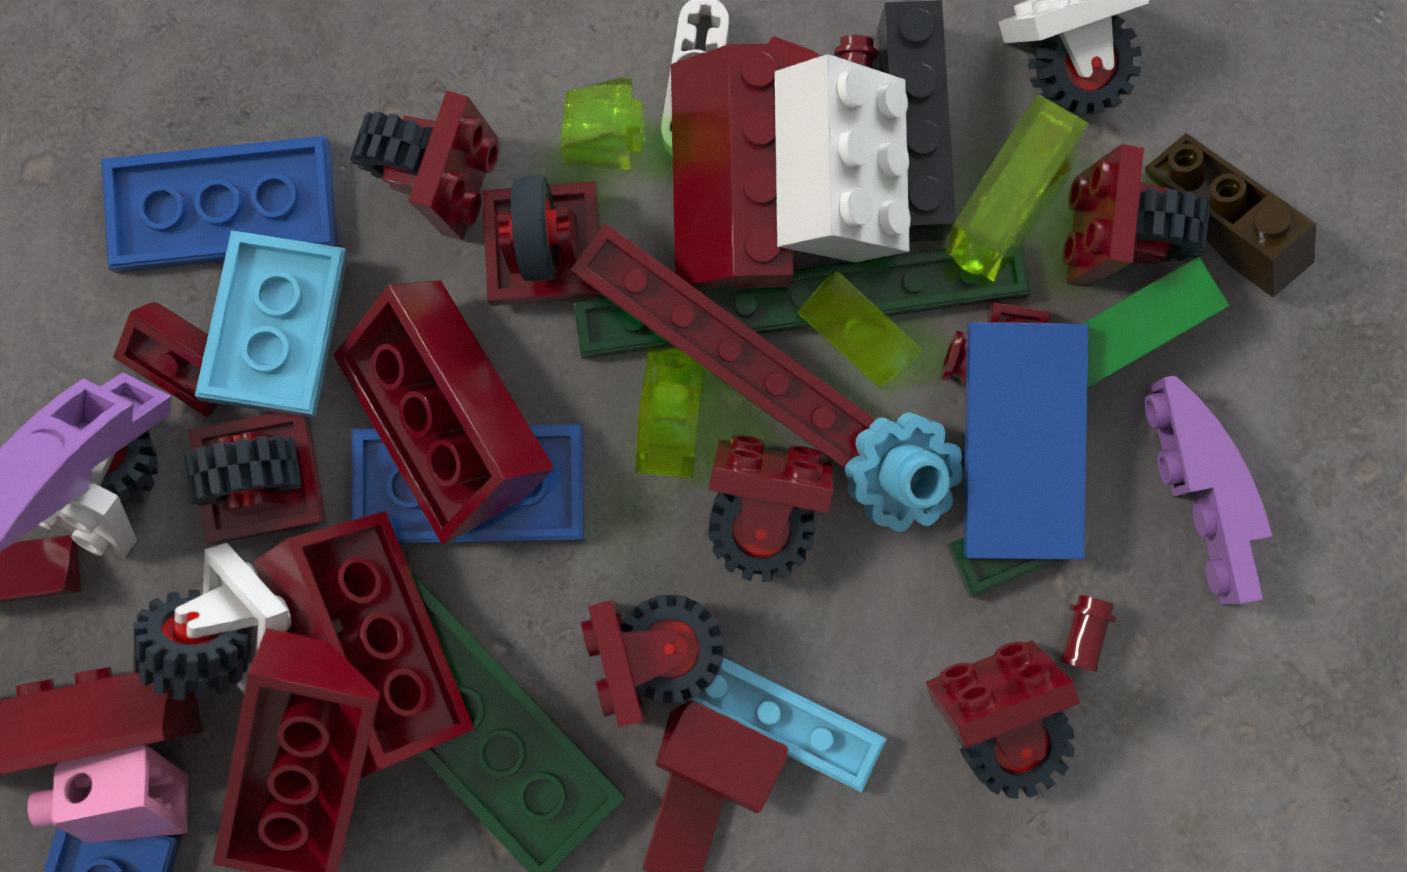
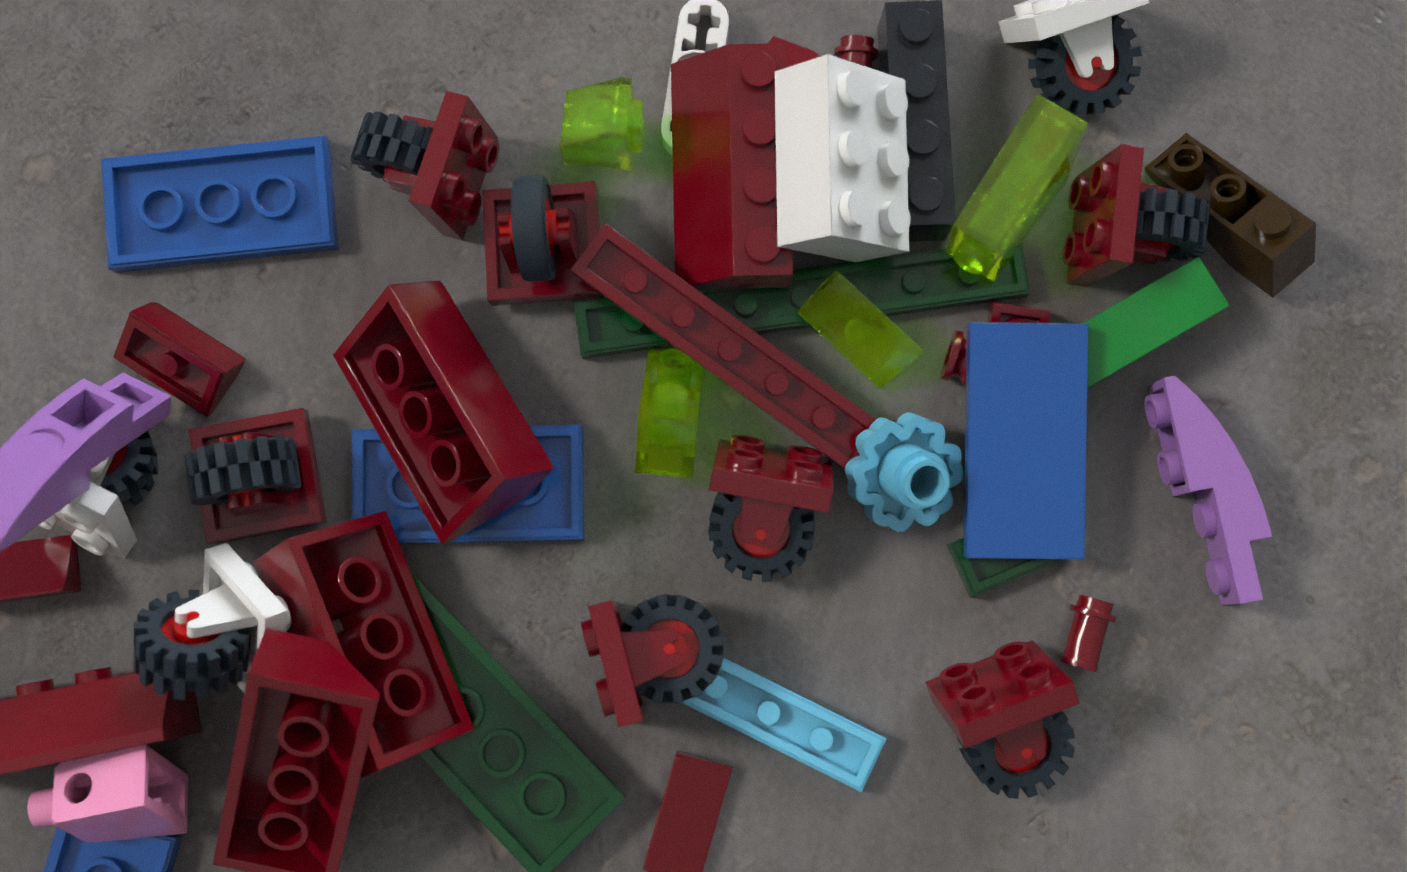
(272, 324): medium azure tile -> none
(720, 755): dark red slope -> none

